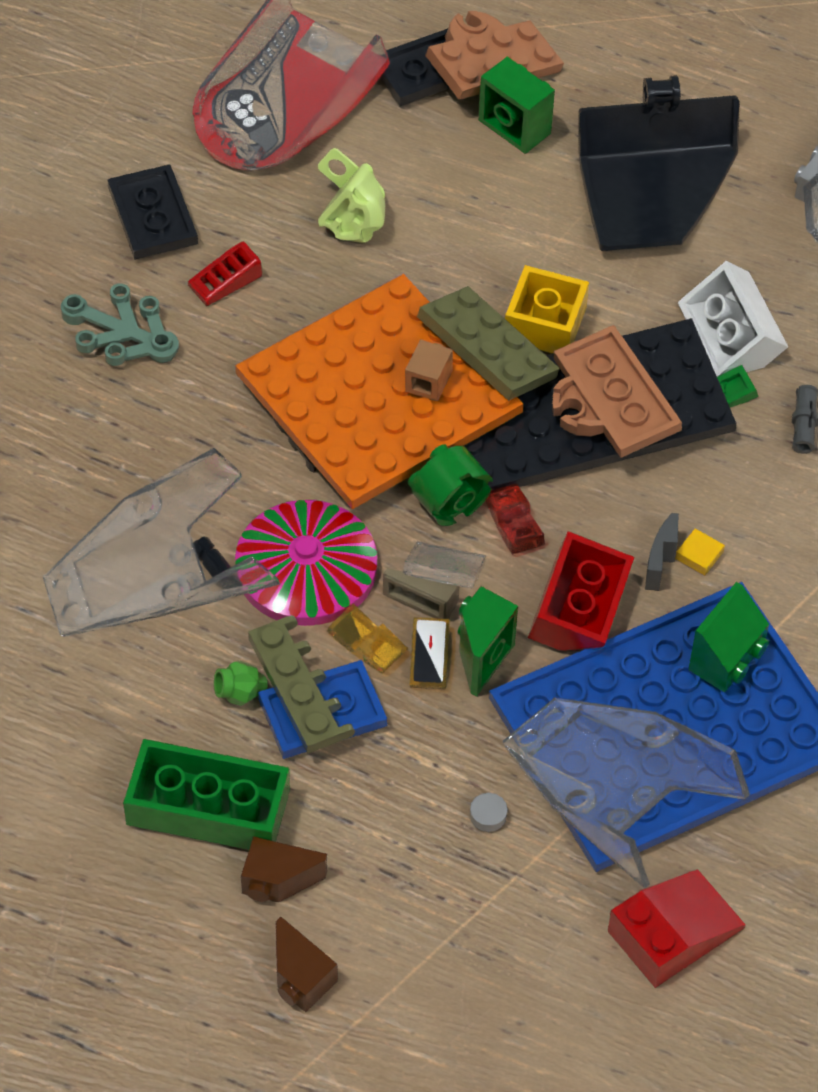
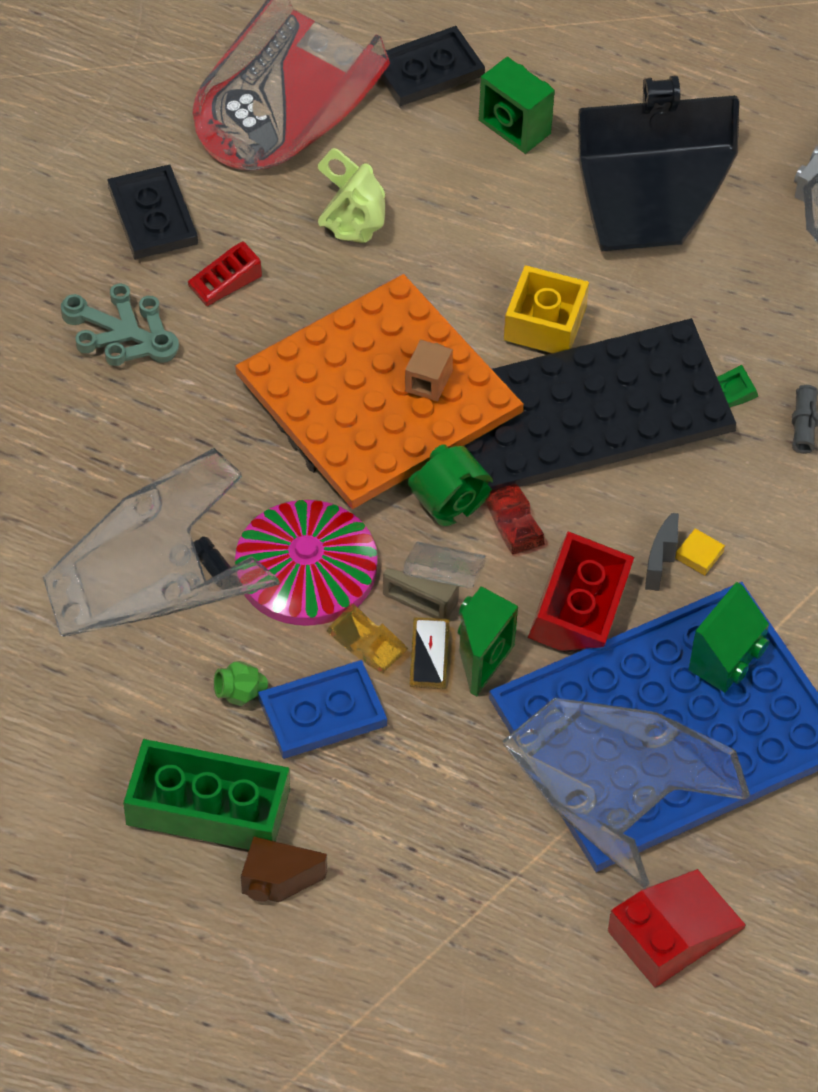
(297, 686): olive hinge -> none
(302, 968): reddish brown slope -> none
(478, 48): nougat plate -> none
(488, 343): olive plate -> none
(488, 812): light grey piece -> none
(611, 394): nougat plate -> none
(733, 320): white slope -> none

